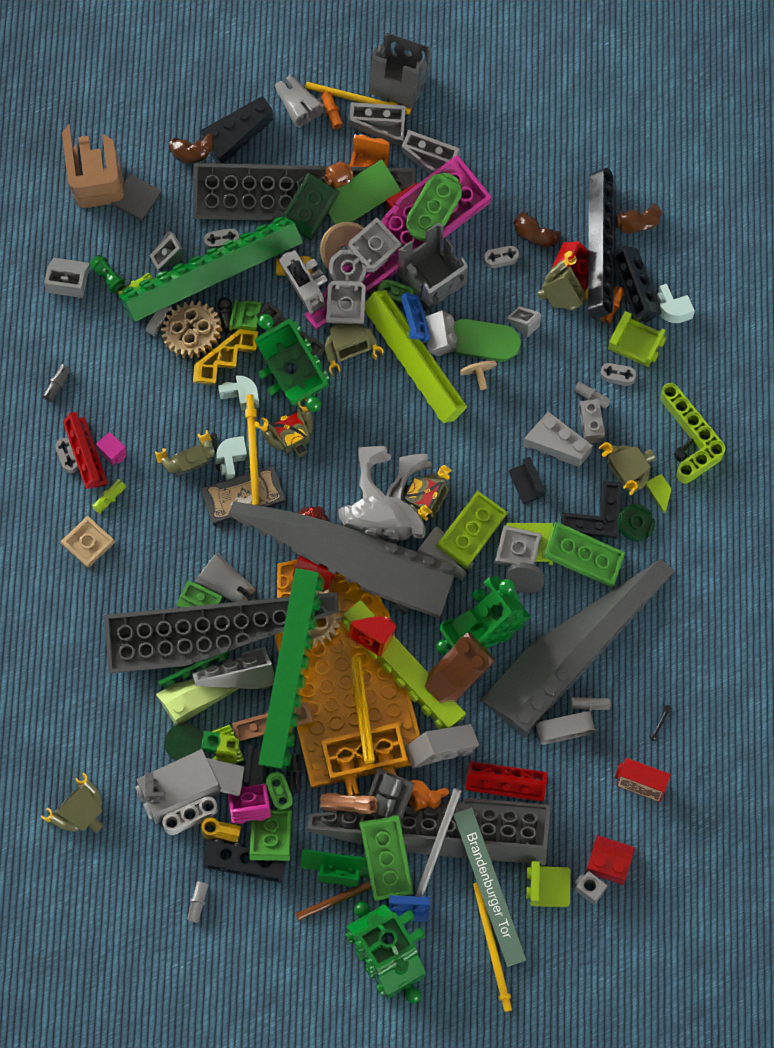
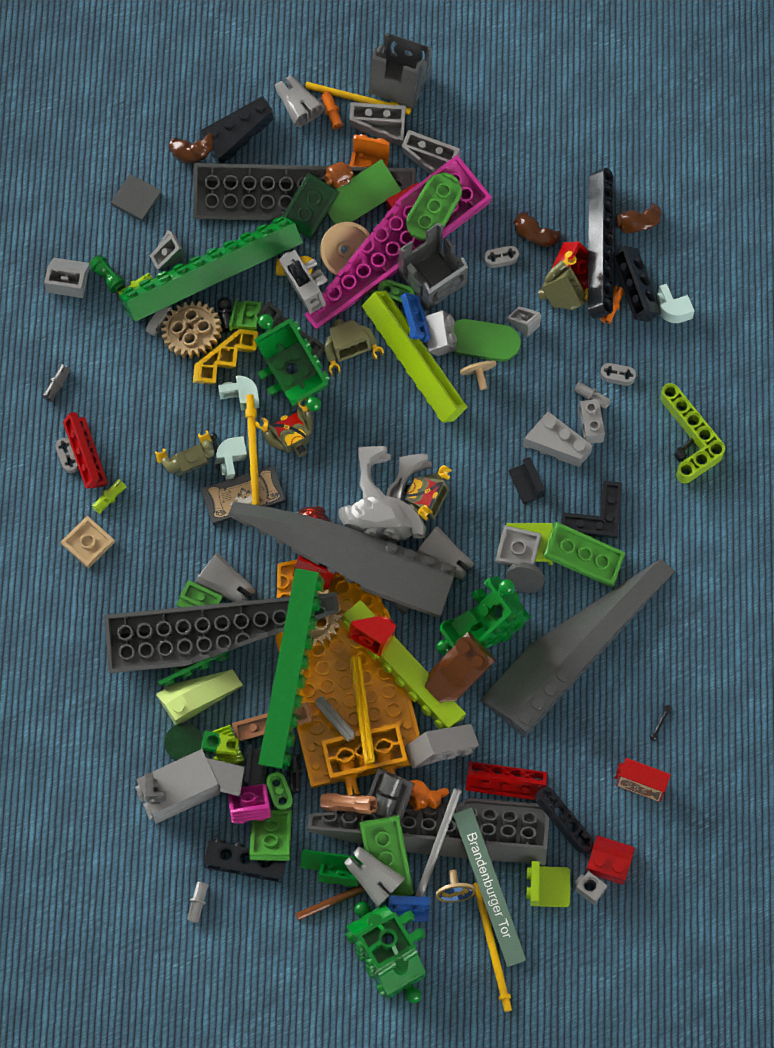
(78, 809): olive torso -> none
(96, 185): medium nougat piece -> none
(111, 449): dark pink brick -> none
(195, 807): white beam -> none
(220, 237): light grey beam -> none
(223, 831): yellow piece -> none
(249, 671): light grey wedge -> none
(334, 717): none -> light grey axle
(365, 254): light grey plate -> none
(373, 875): none -> light grey piece
(455, 891): none -> shield
(471, 529): lime tile -> none
(561, 822): none -> black beam
(565, 728): light grey beam -> none
(590, 703): light grey axle -> none
(628, 465): olive torso -> none
(636, 340): lime panel -> none
(636, 522): dark green tile -> none
(660, 491): lime tile -> none

